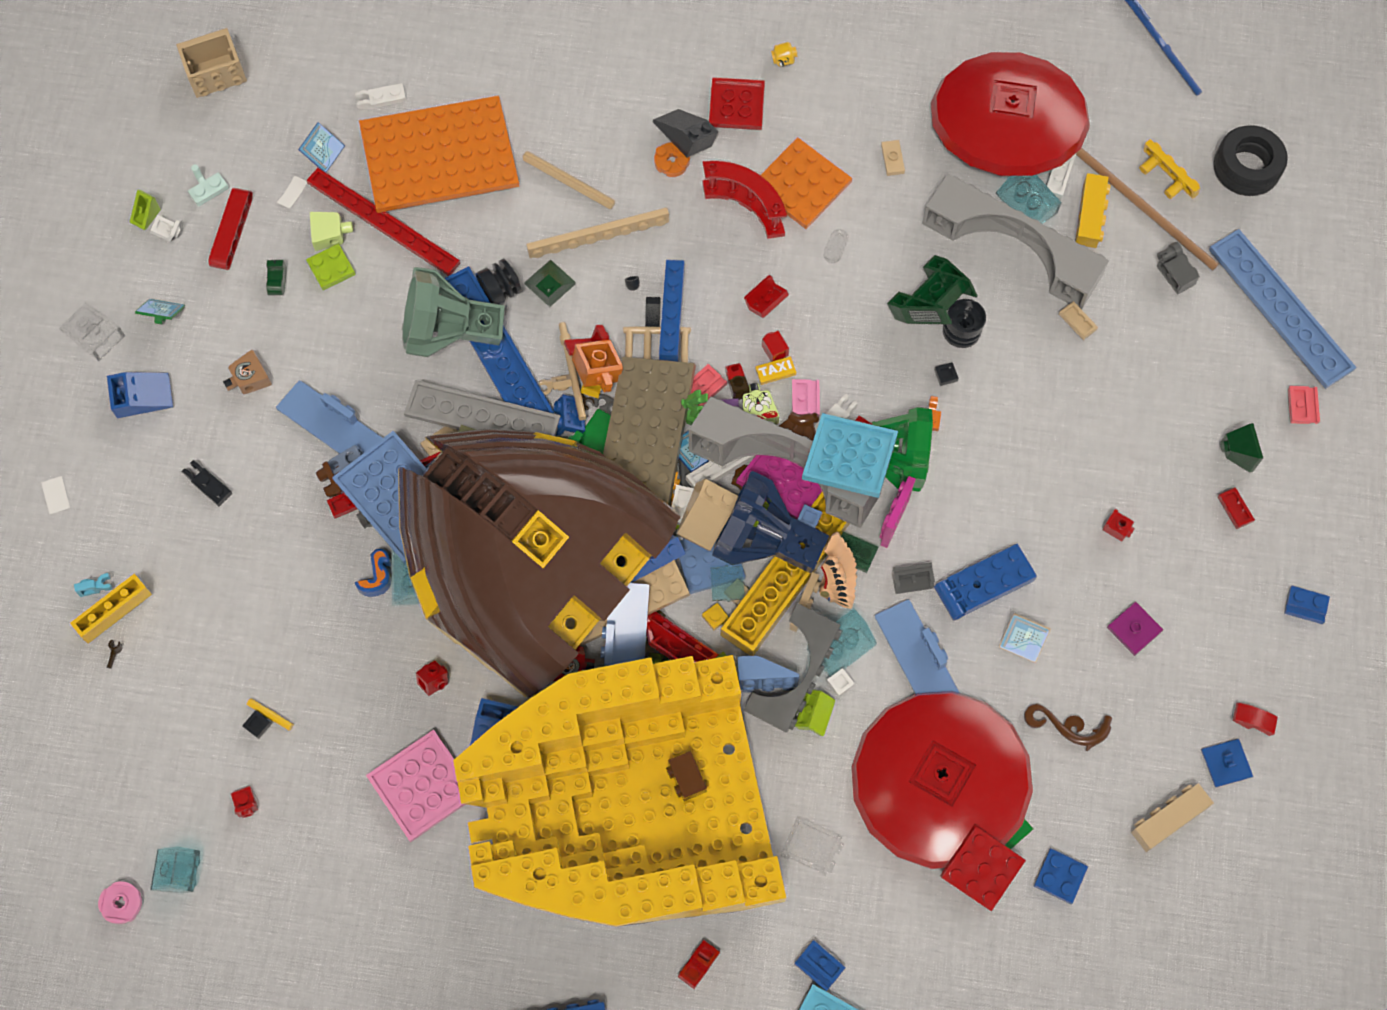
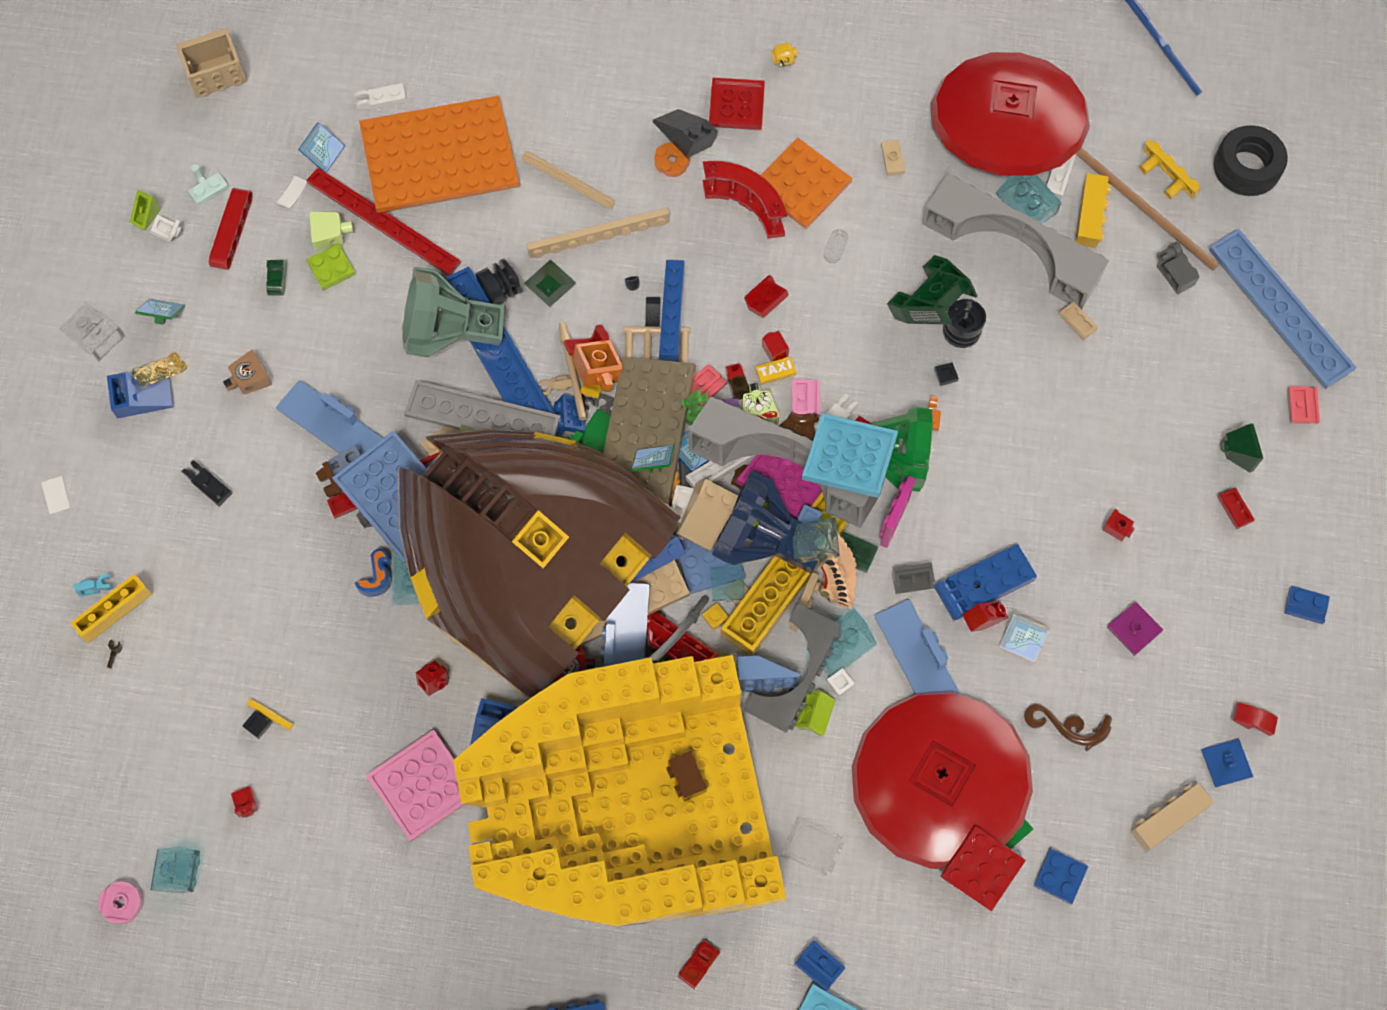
(159, 369): none -> clear yellow plate
(653, 458): none -> piece
(691, 618): none -> dark grey sword
(816, 540): none -> clear light blue slope
(985, 615): none -> red slope

